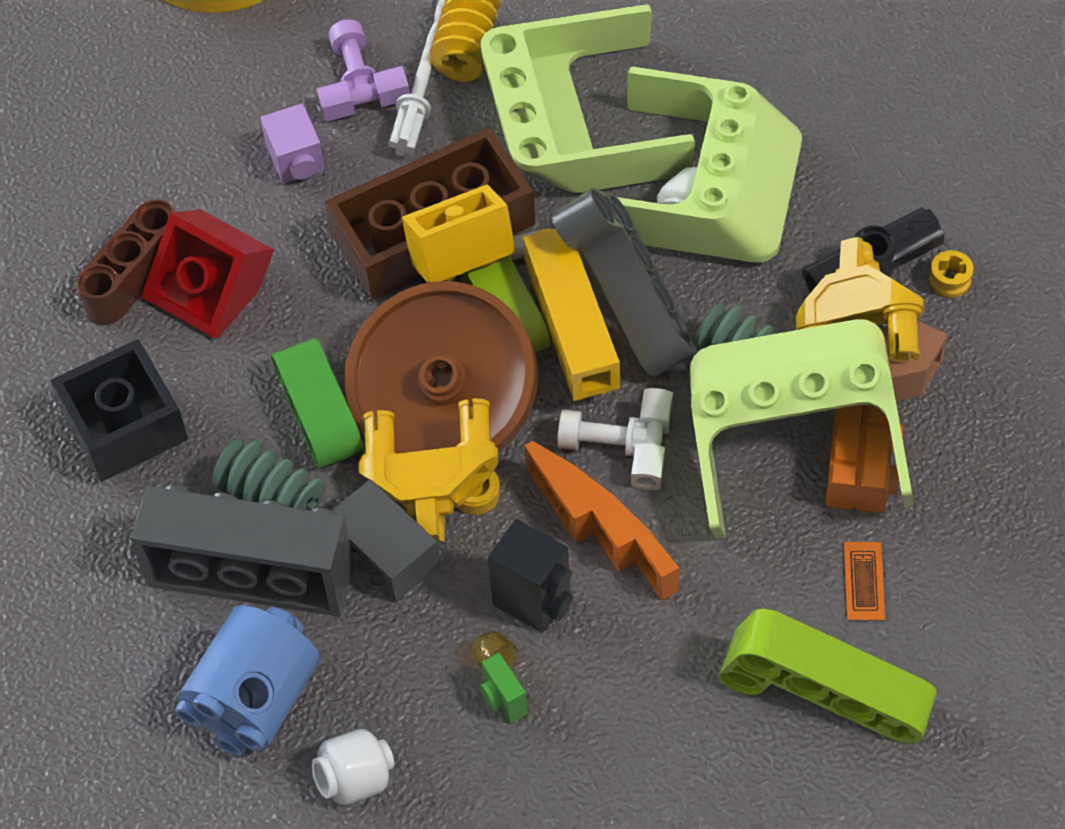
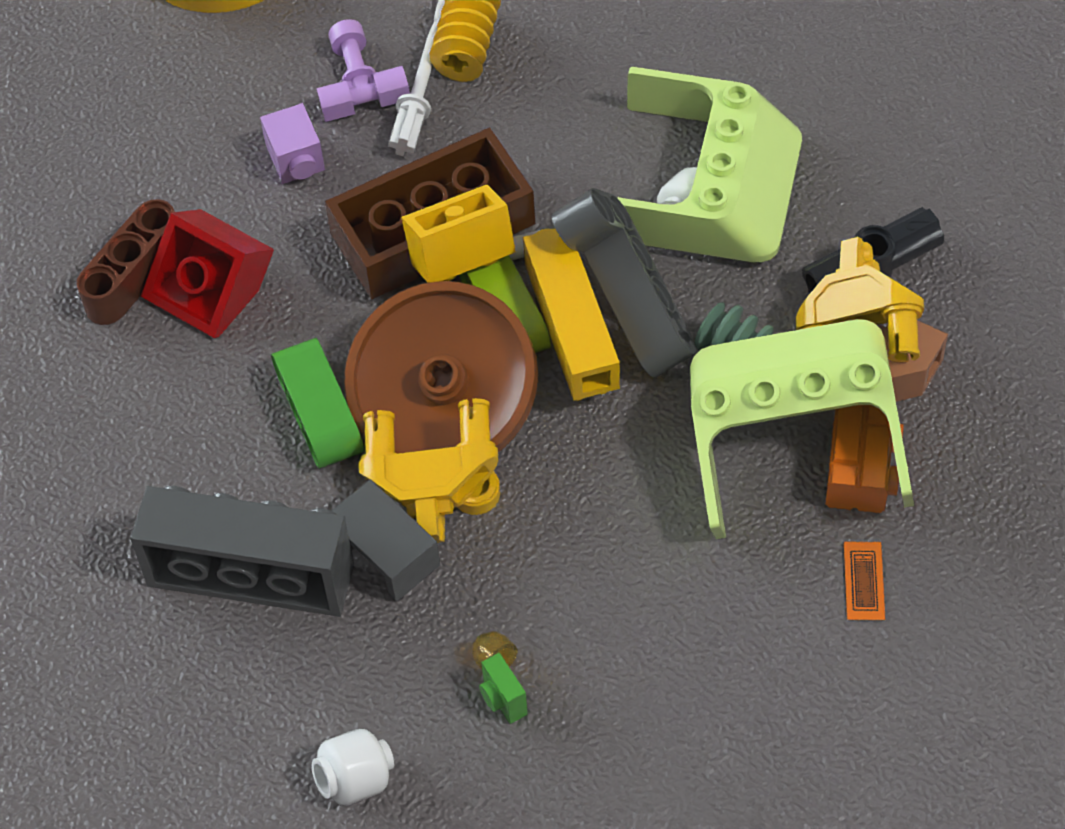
(119, 409): black brick -> none
(249, 678): medium blue cylinder -> none
(259, 478): sand green piece -> none
(530, 576): black brick -> none
(542, 111): yellowish green windscreen -> none
(592, 510): orange slope -> none
(640, 437): white bar -> none
(828, 673): lime beam -> none
(962, 280): yellow bush -> none

